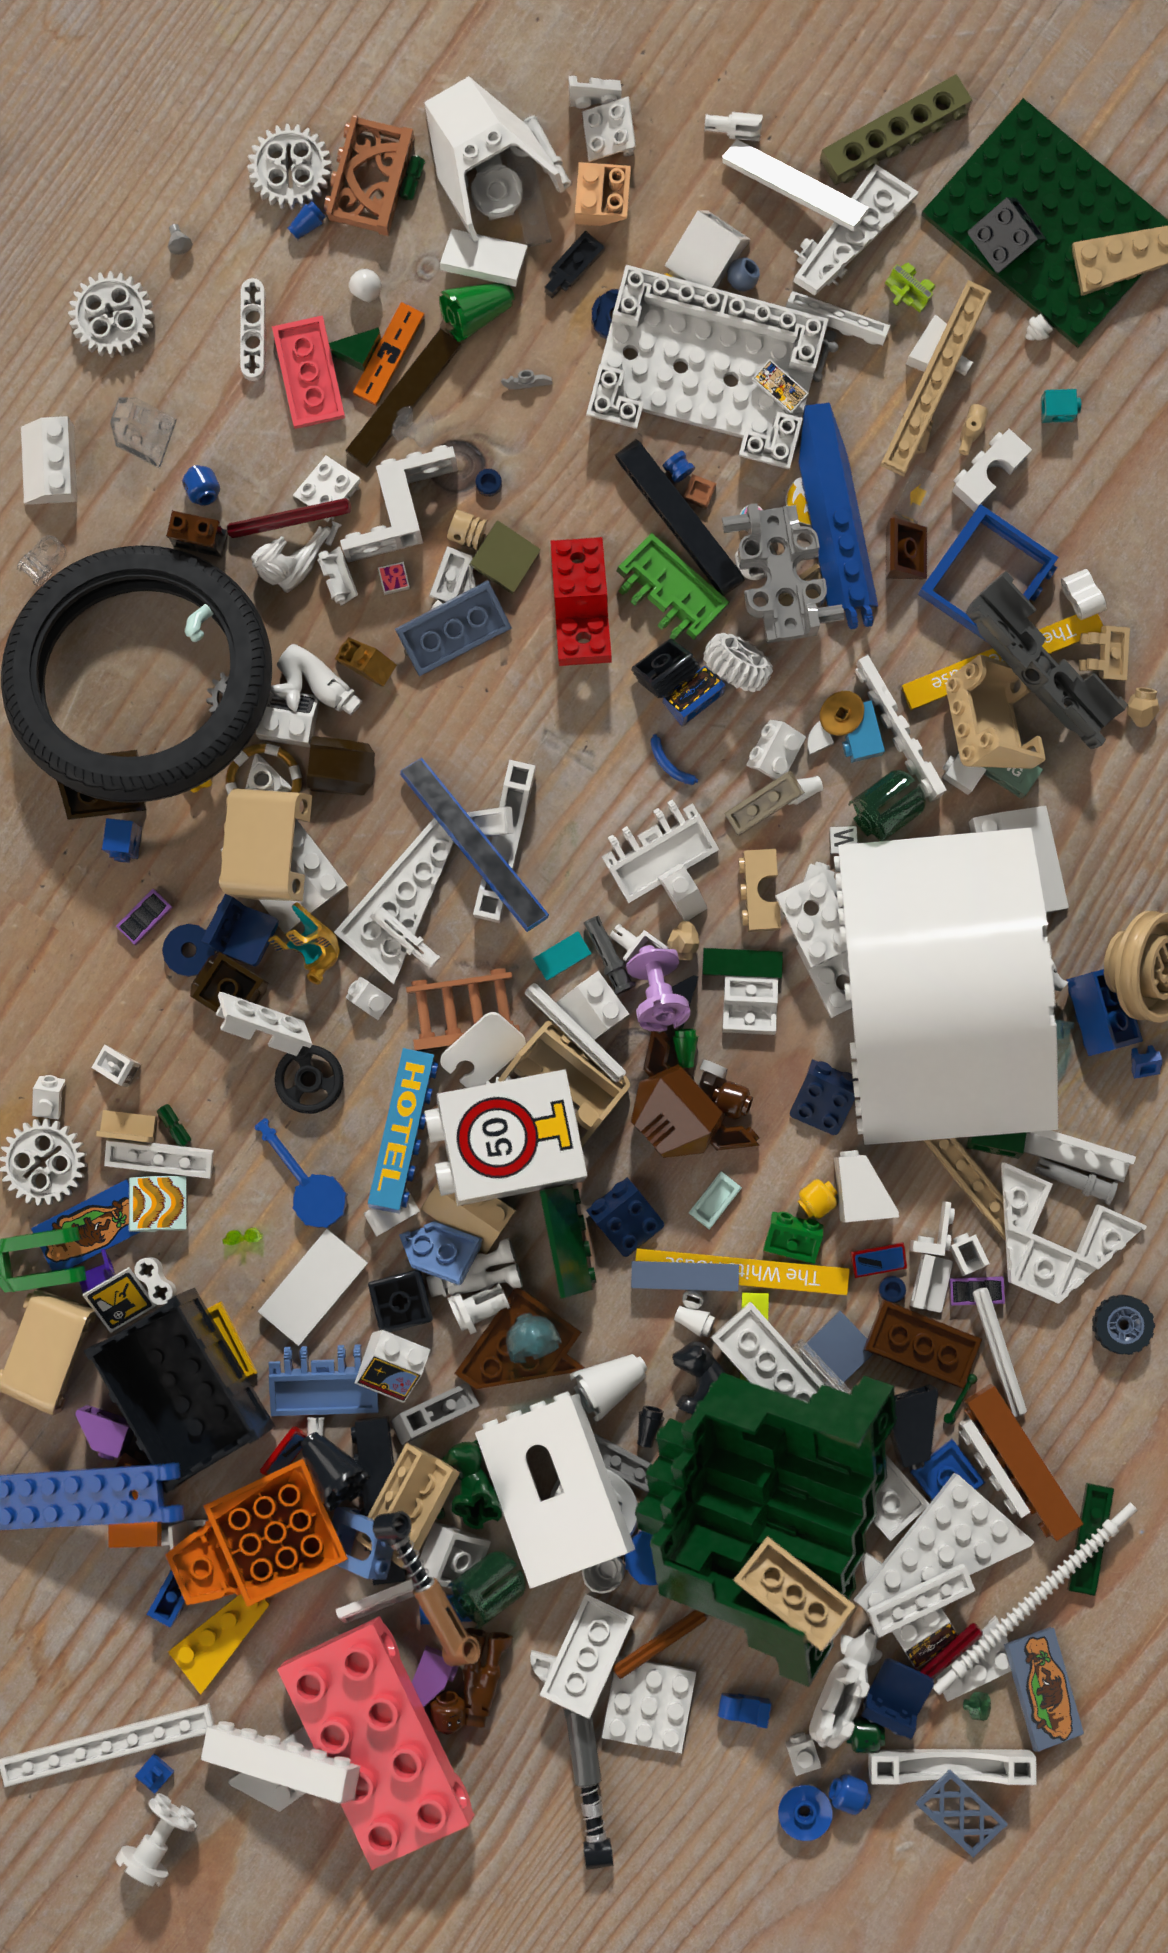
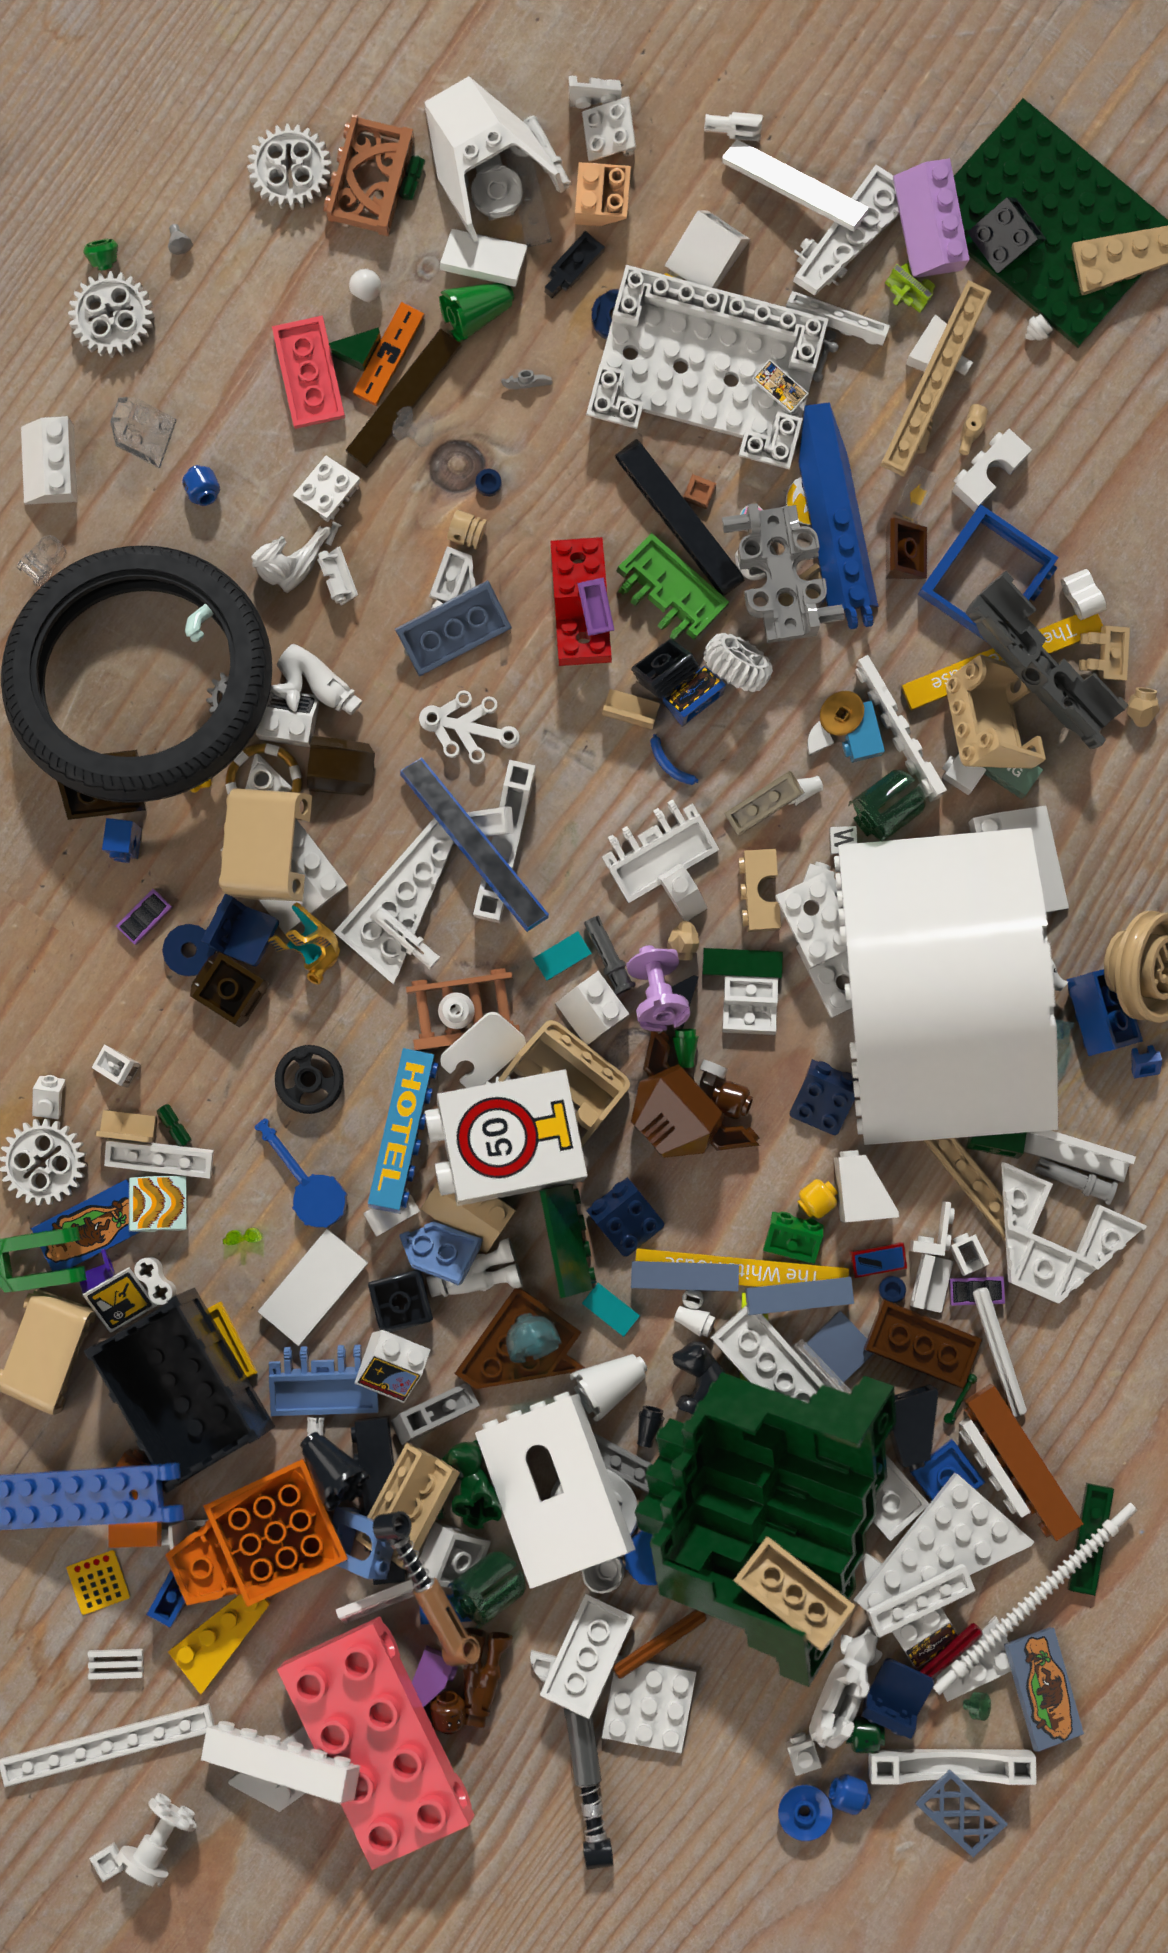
(98, 1582): none -> yellow sticker
(101, 253): none -> green cone
(105, 1431): medium lavender slope -> none
(105, 1862): none -> white tile
(115, 1664): none -> white tile
(154, 1773): blue tile -> none
(196, 533): reddish brown hips -> none
(245, 1017): white brick -> none
(253, 329): white beam -> none
(285, 1452): slope -> none
(289, 518): dark red axle -> none
(306, 220): blue cone -> none
(366, 661): pearl gold slope -> none
(368, 997): white bracket -> none
(393, 578): tile -> none
(394, 483): white bracket -> none
(463, 1005): none -> white cone
(464, 726): none -> white plant
(477, 1307): white piece -> none
(504, 557): olive tile -> none
(575, 1032): white axle -> none
(595, 606): none -> medium lavender tile
(610, 1309): none -> teal tile
(631, 709): none -> tan panel
(632, 942): white bracket -> none
(678, 466): blue wheel -> none
(715, 1200): light aqua tile -> none
(743, 274): sand blue piece -> none
(745, 1709): blue leg -> none
(776, 749): white bracket -> none
(799, 1296): none -> sand blue tile
(931, 219): none -> lavender slope
(949, 92): olive brick -> none
(1060, 405): teal brick -> none
(1136, 1333): black wheel -> none

